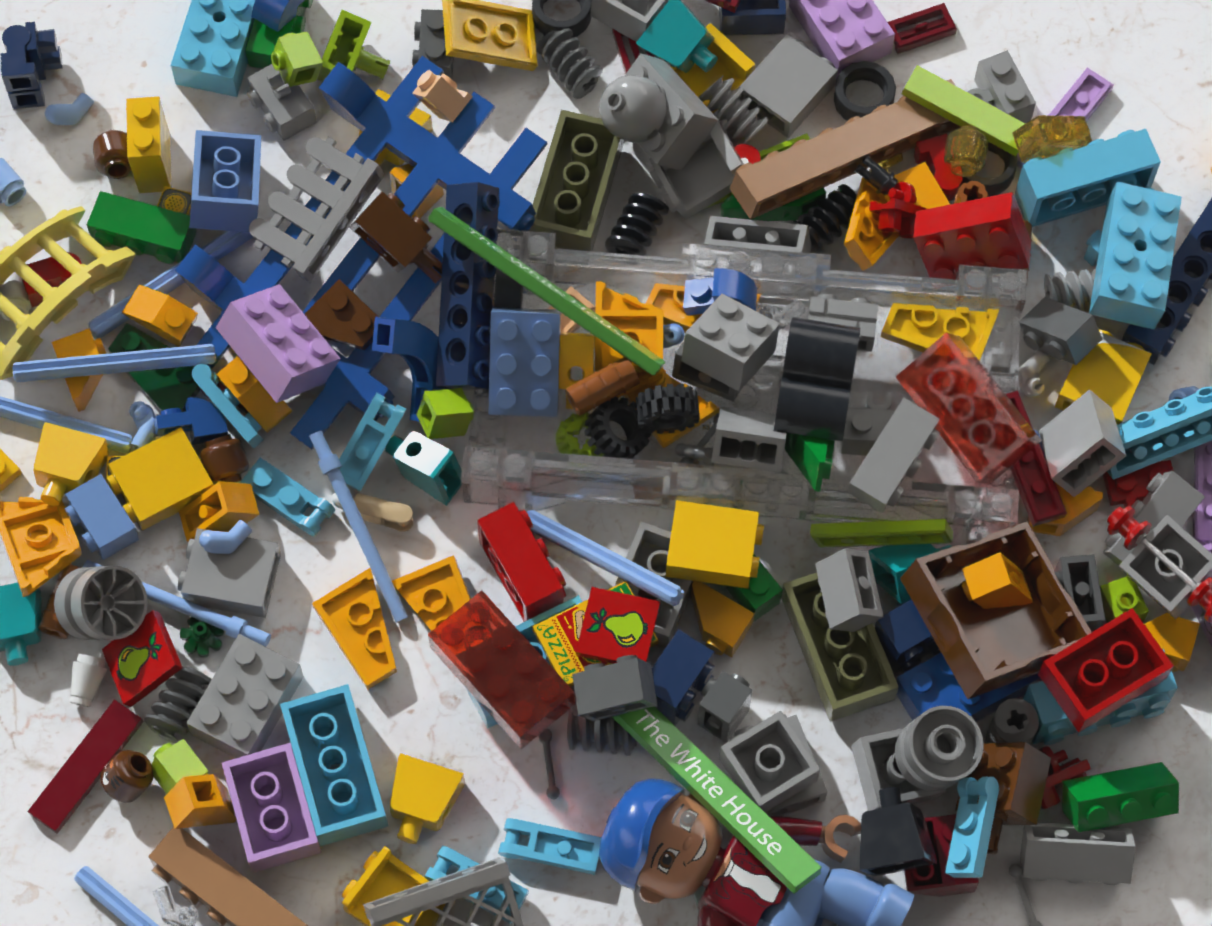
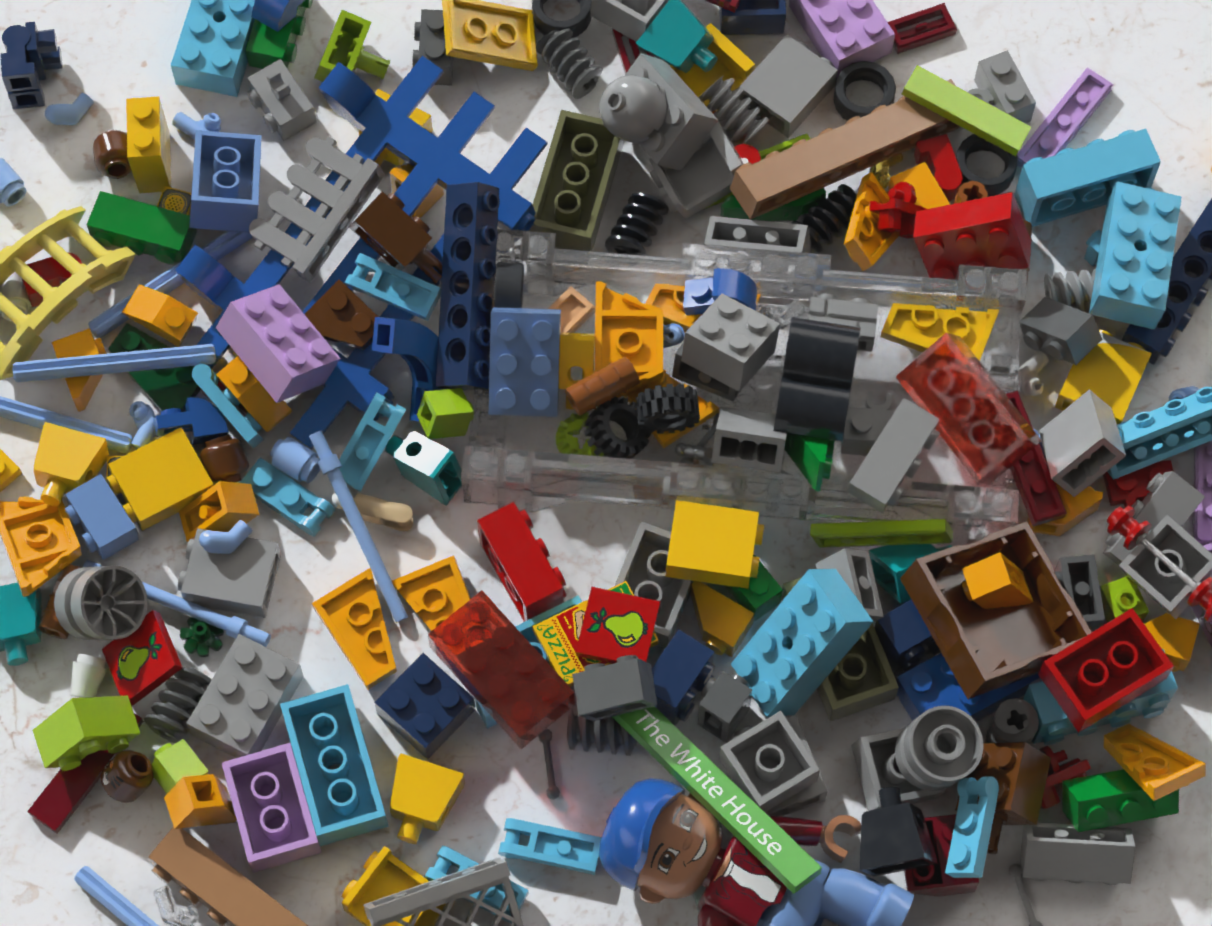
(84, 728): none -> lime brick
(188, 126): none -> light blue arm
(295, 459): none -> light blue brick
(296, 59): lime brick -> none
(394, 287): none -> medium azure plate
(425, 705): none -> dark blue piece
(441, 95): light nougat brick -> none
(546, 290): bright green tile -> none
(606, 559): light blue axle -> none
(802, 642): none -> medium azure brick
(877, 177): black pin -> none
(966, 151): clear yellow head -> none
(1050, 134): clear yellow brick -> none
(1152, 762): none -> light orange wing

